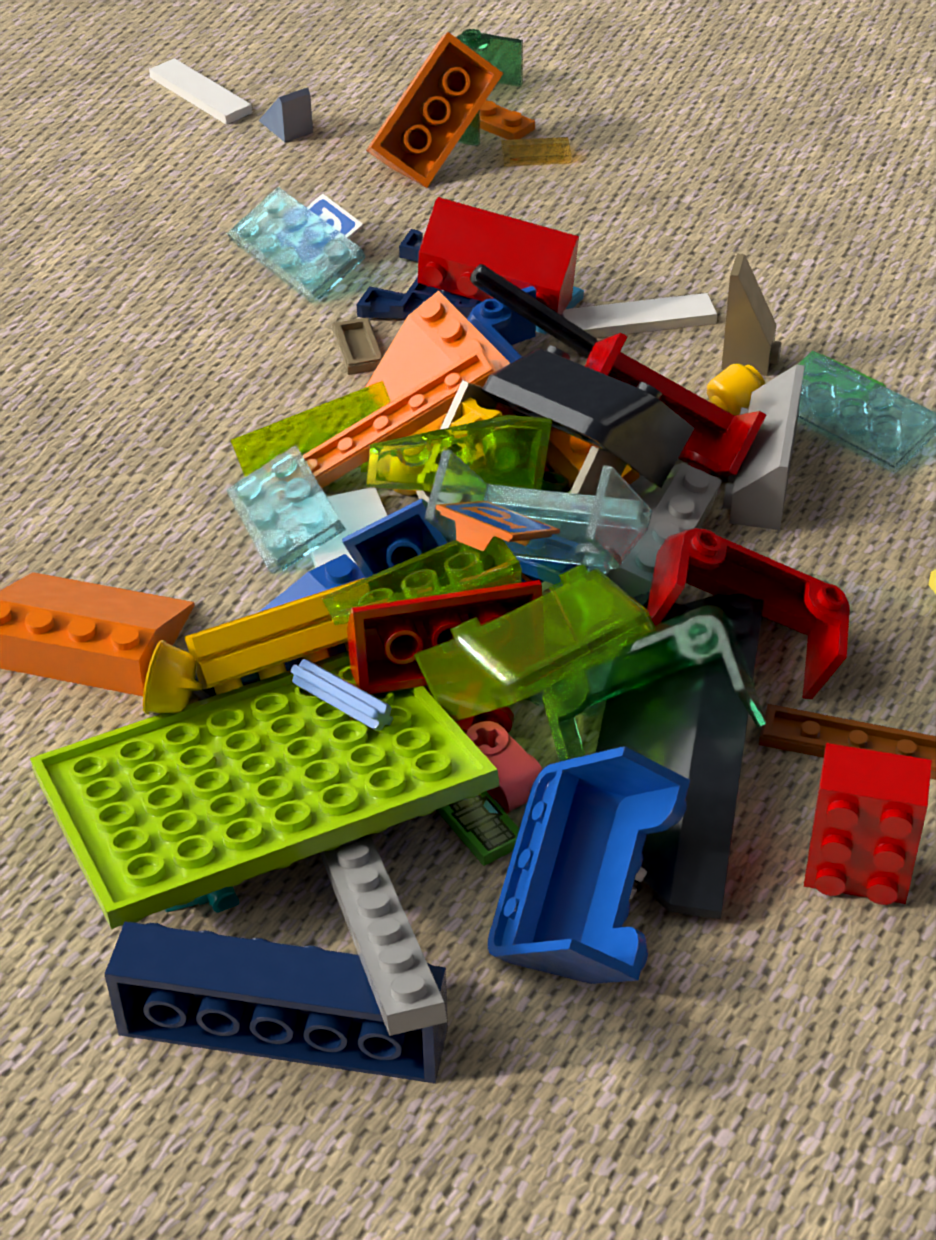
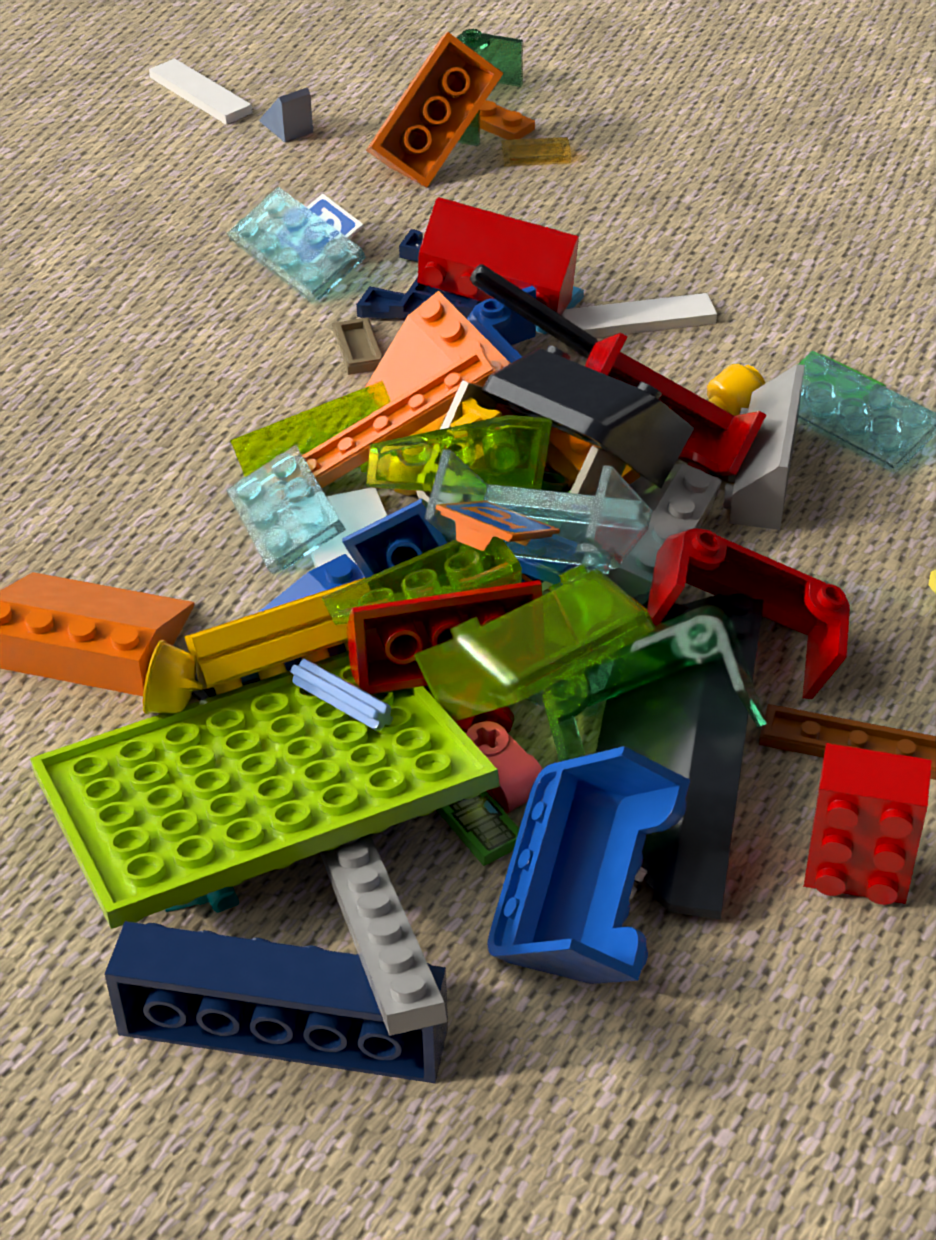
(749, 322): dark tan slope -> none

